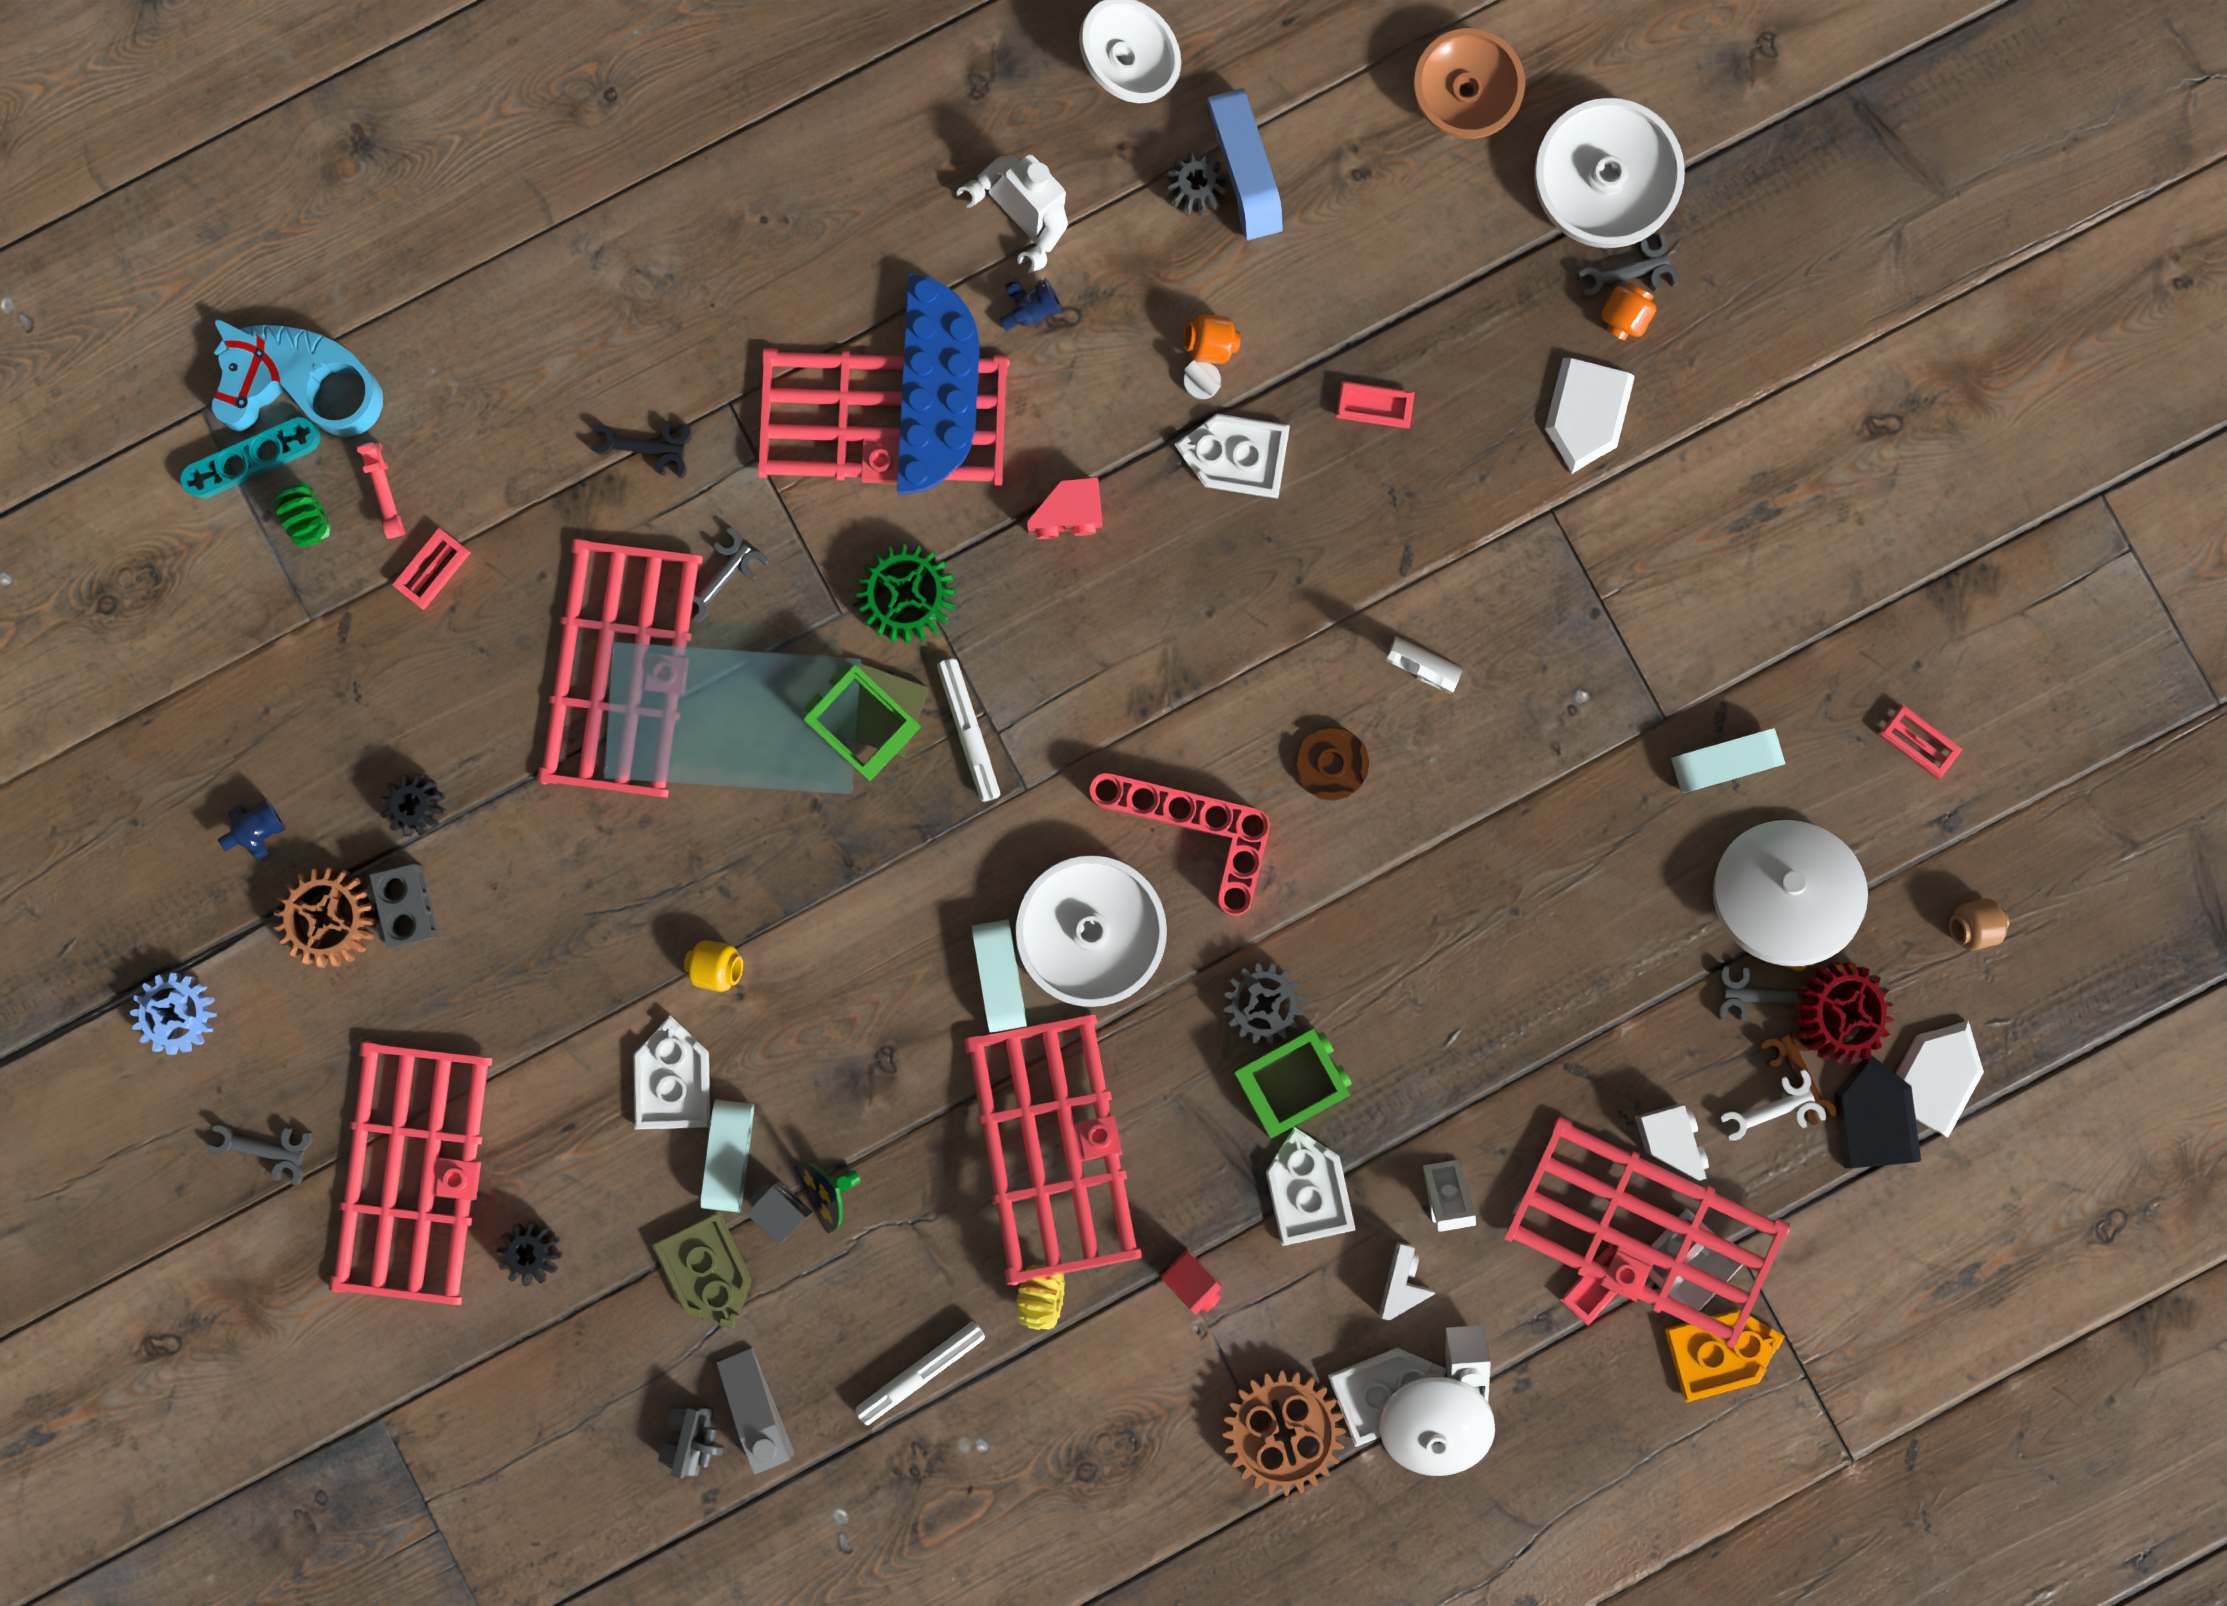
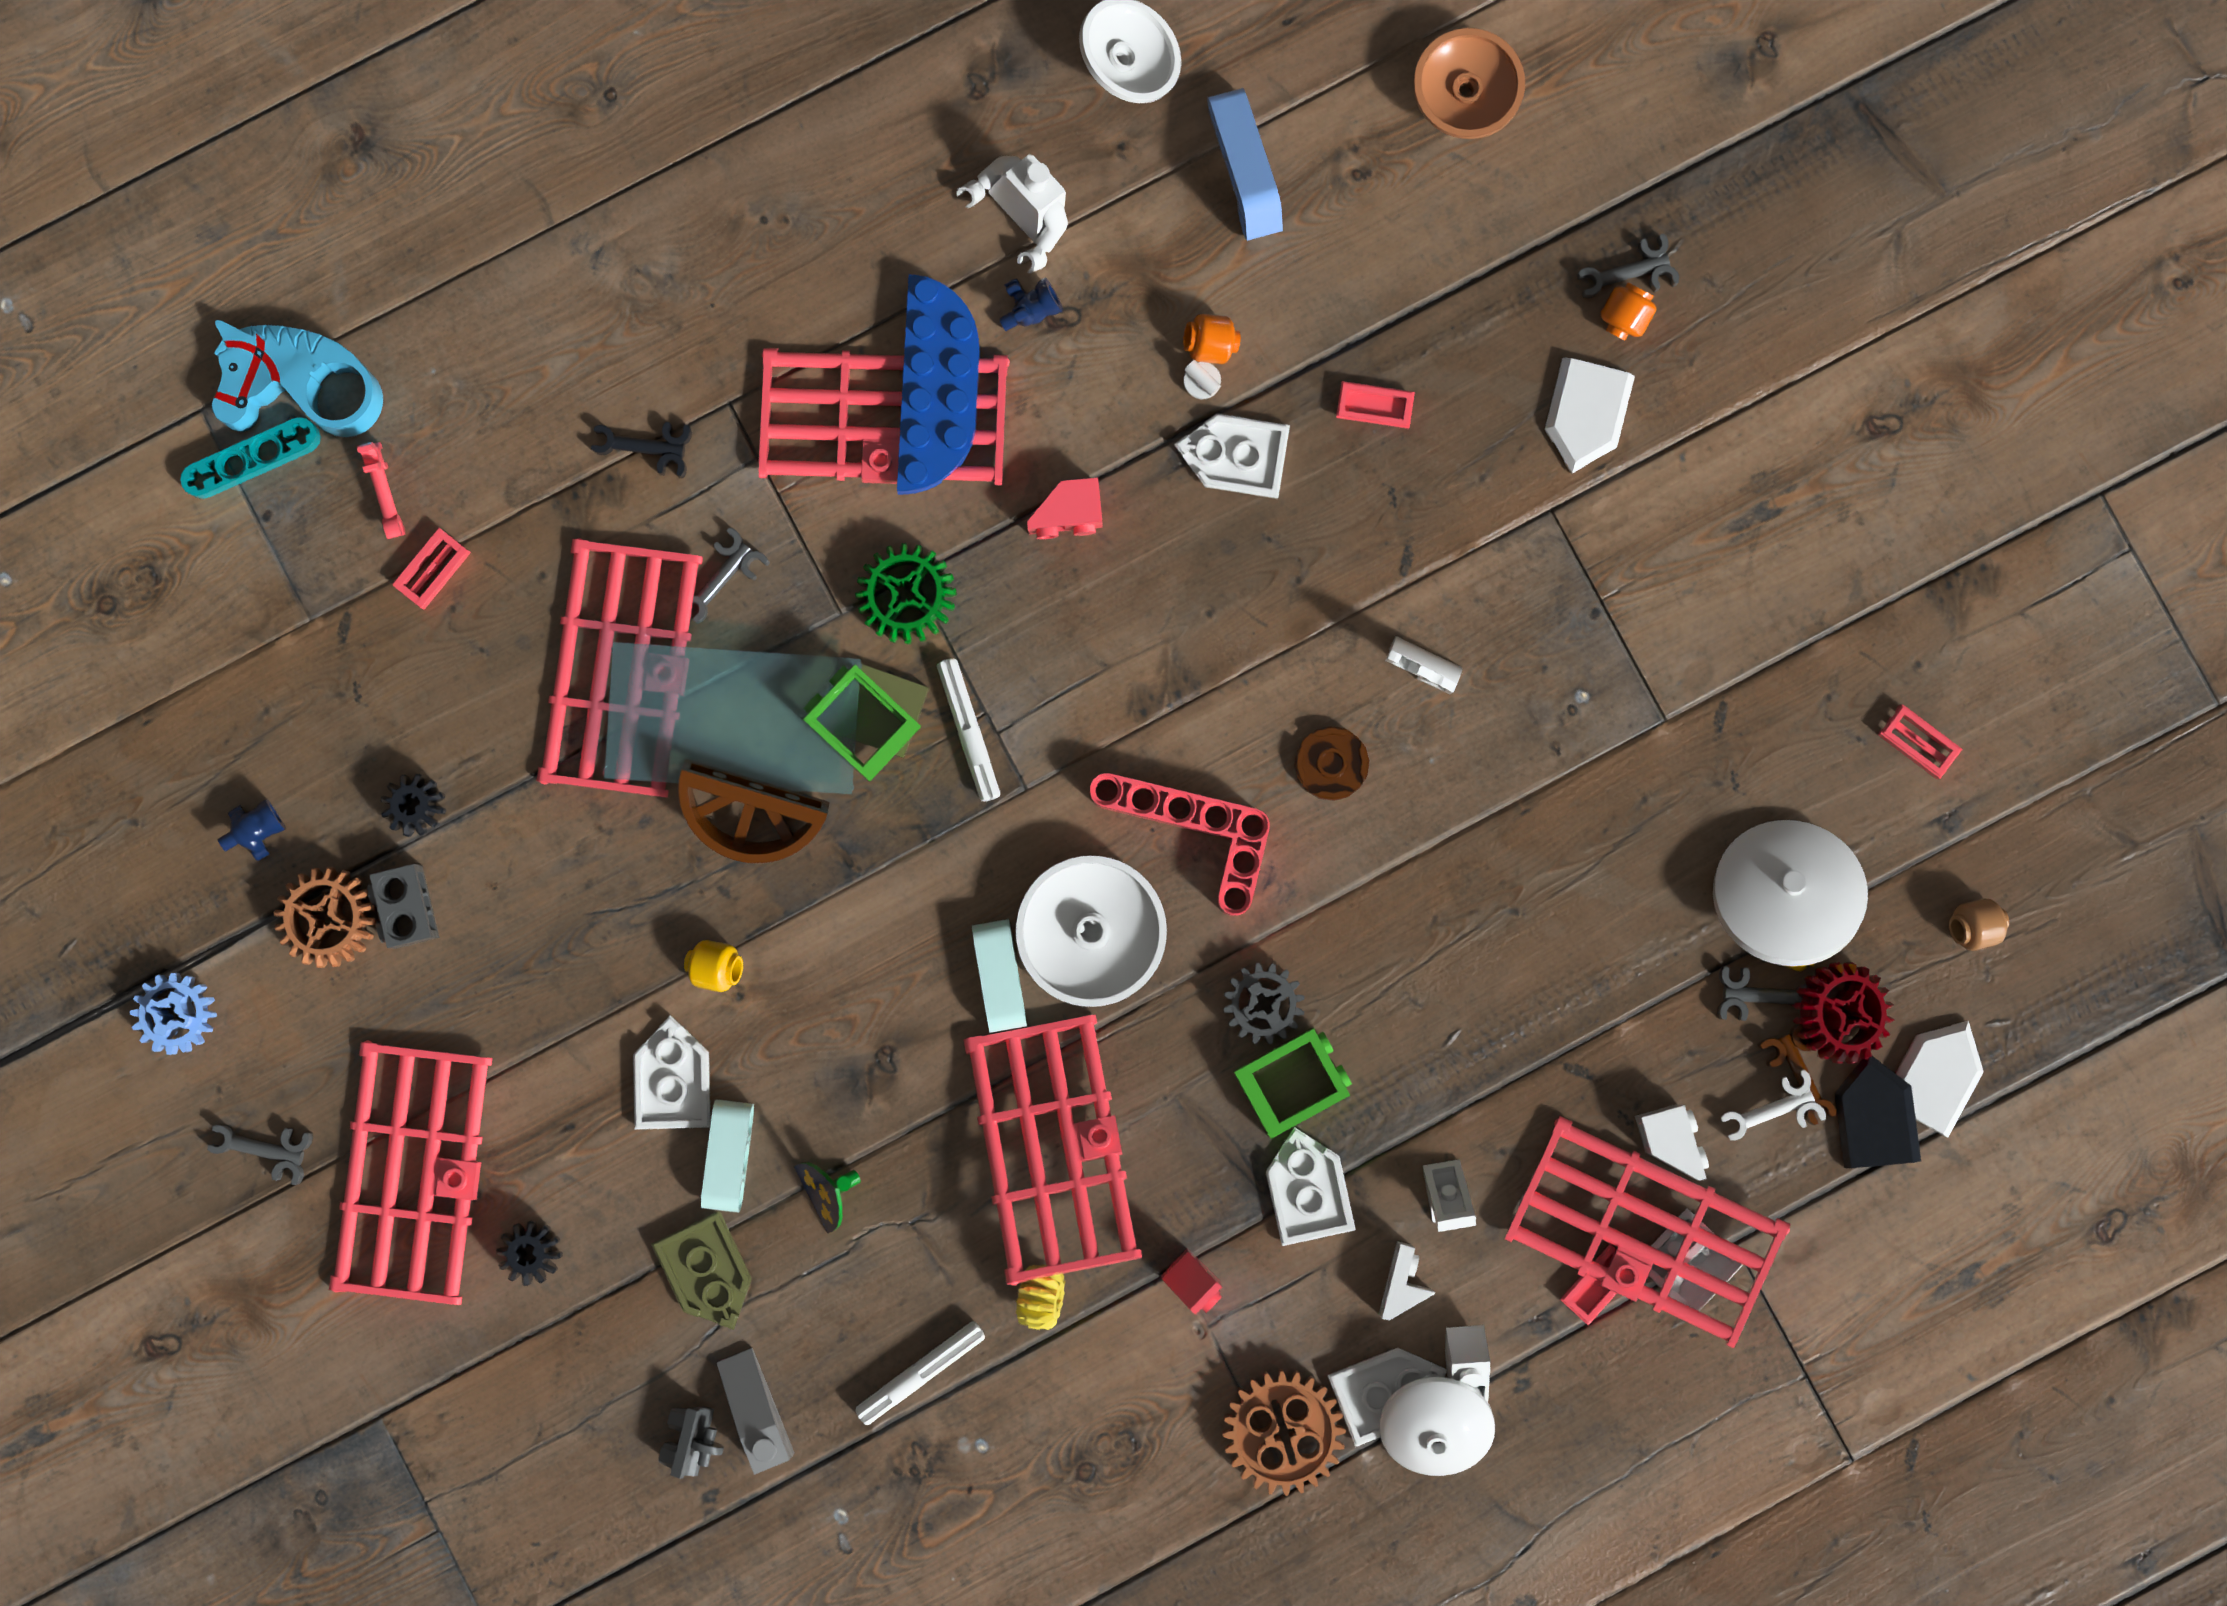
(302, 514): green gear -> none
(753, 793): none -> reddish brown window
(778, 1211): dark grey brick -> none
(1207, 193): dark grey gear -> none
(1609, 173): white dish -> none
(1711, 1367): light orange tile -> none
(1728, 760): light aqua beam -> none

